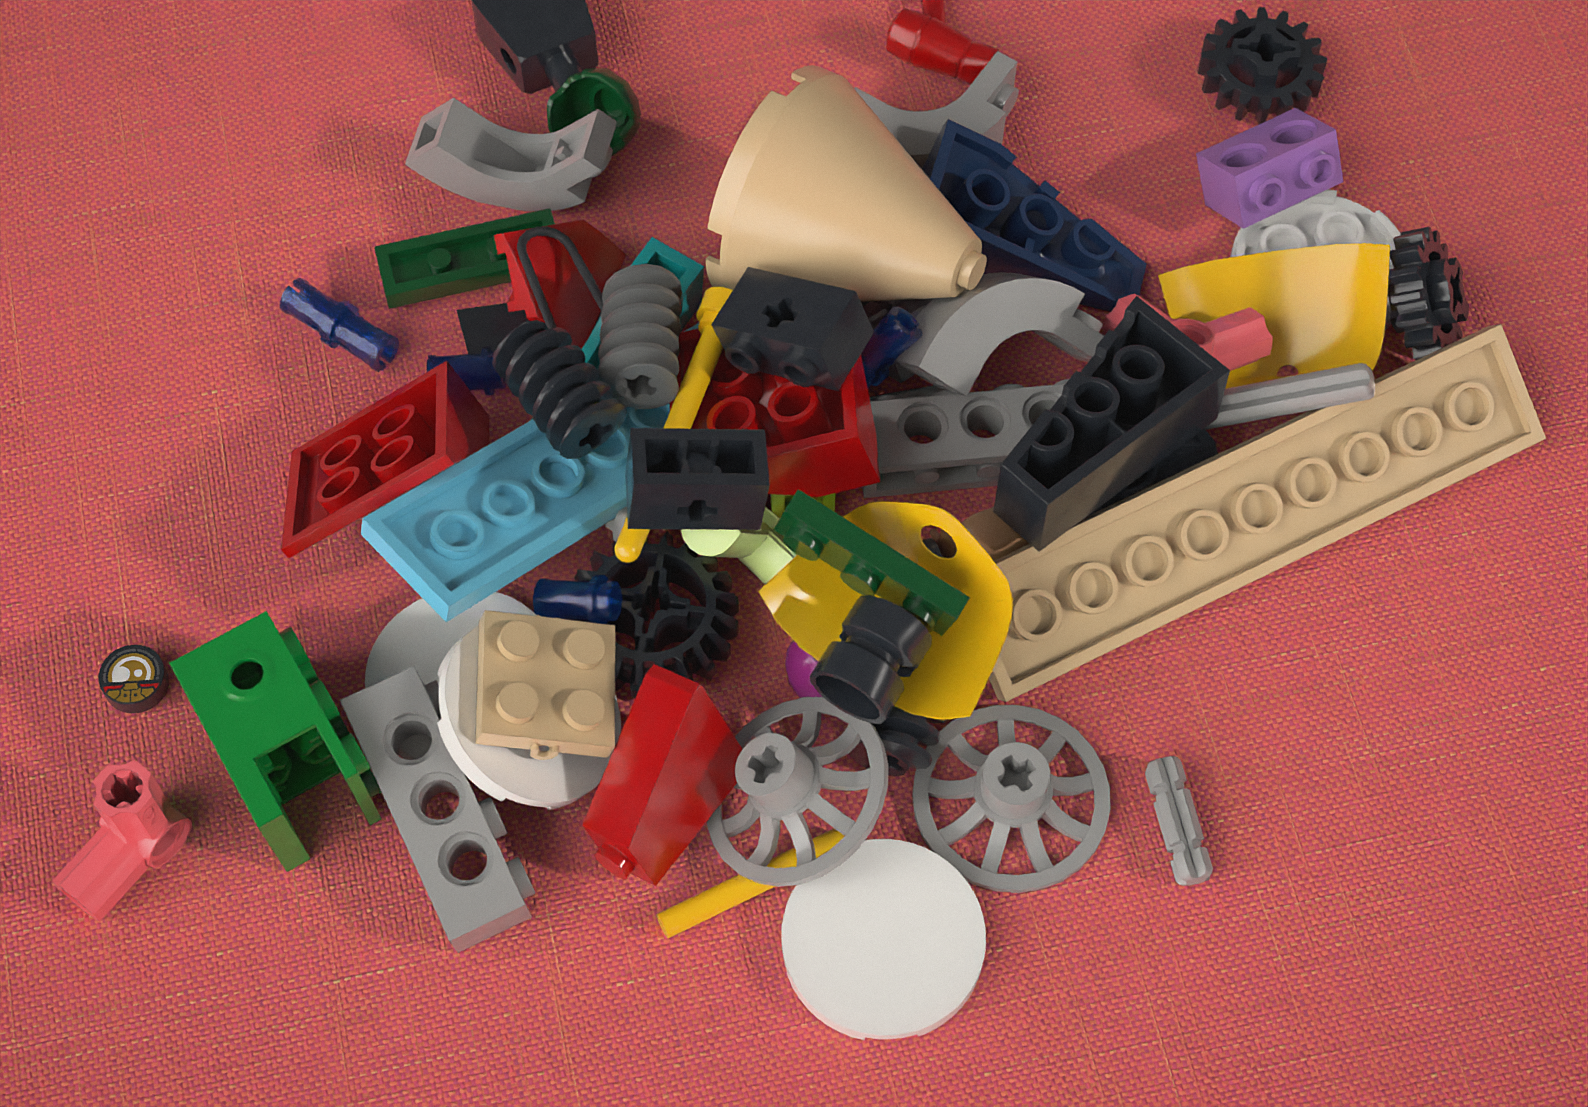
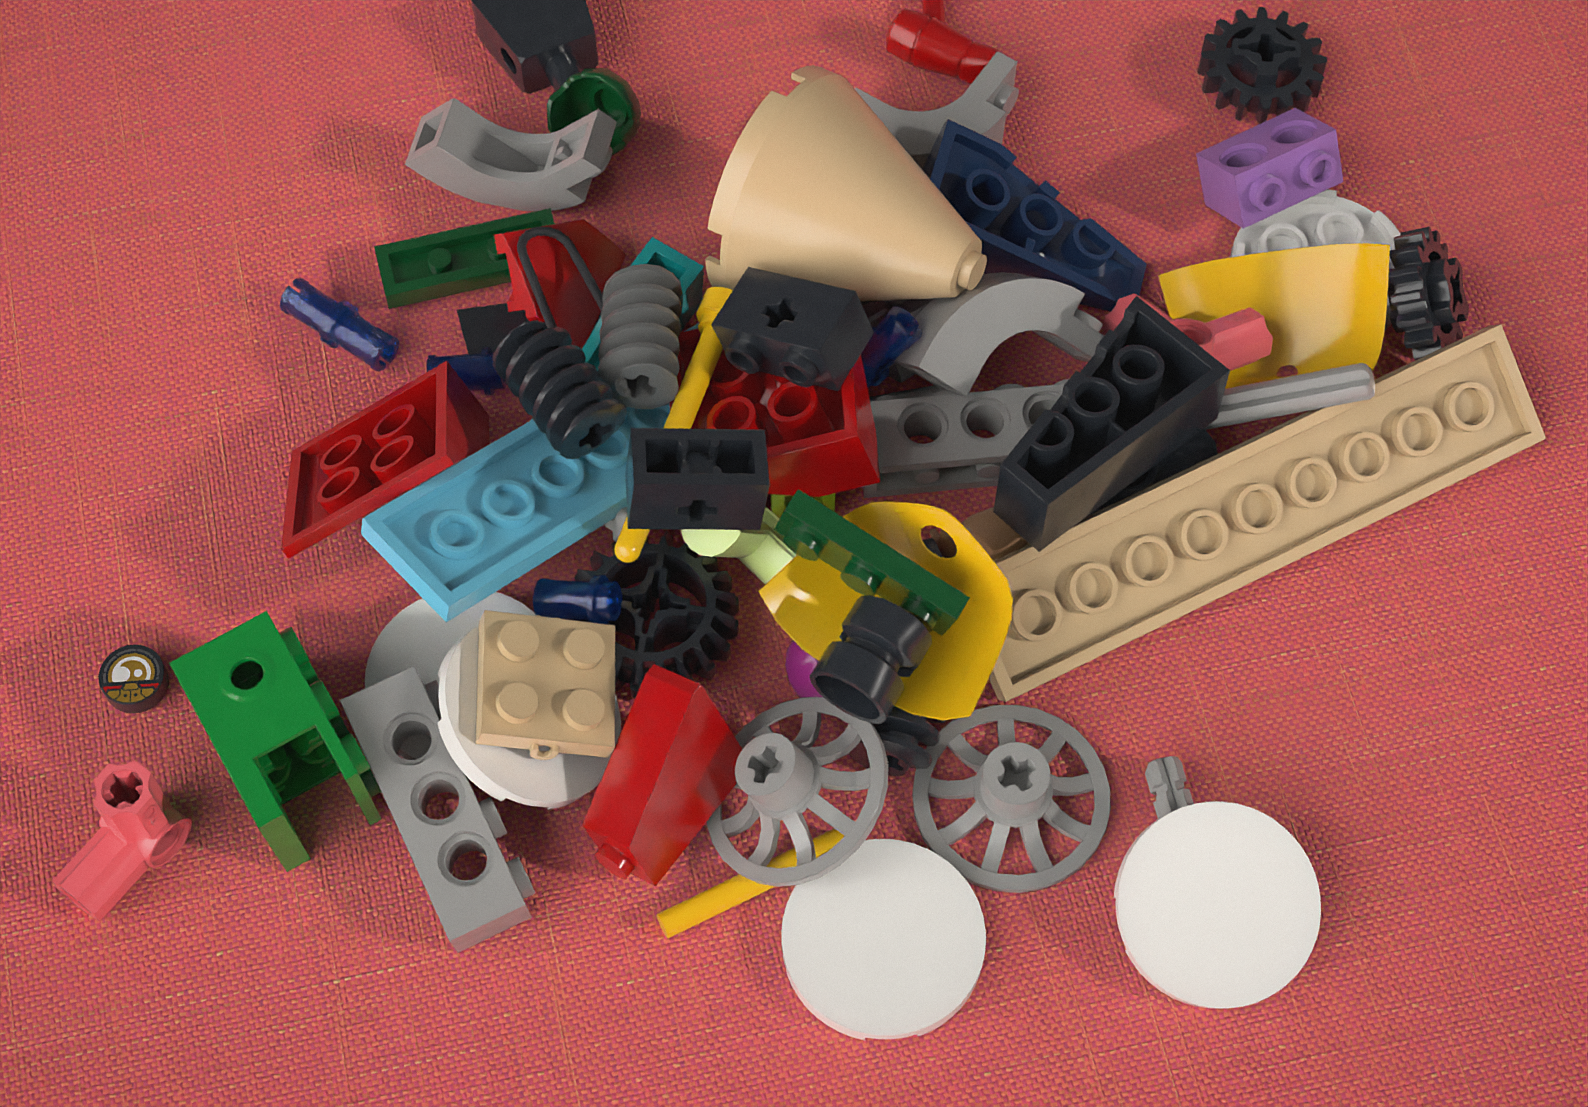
(1217, 905): none -> white tile

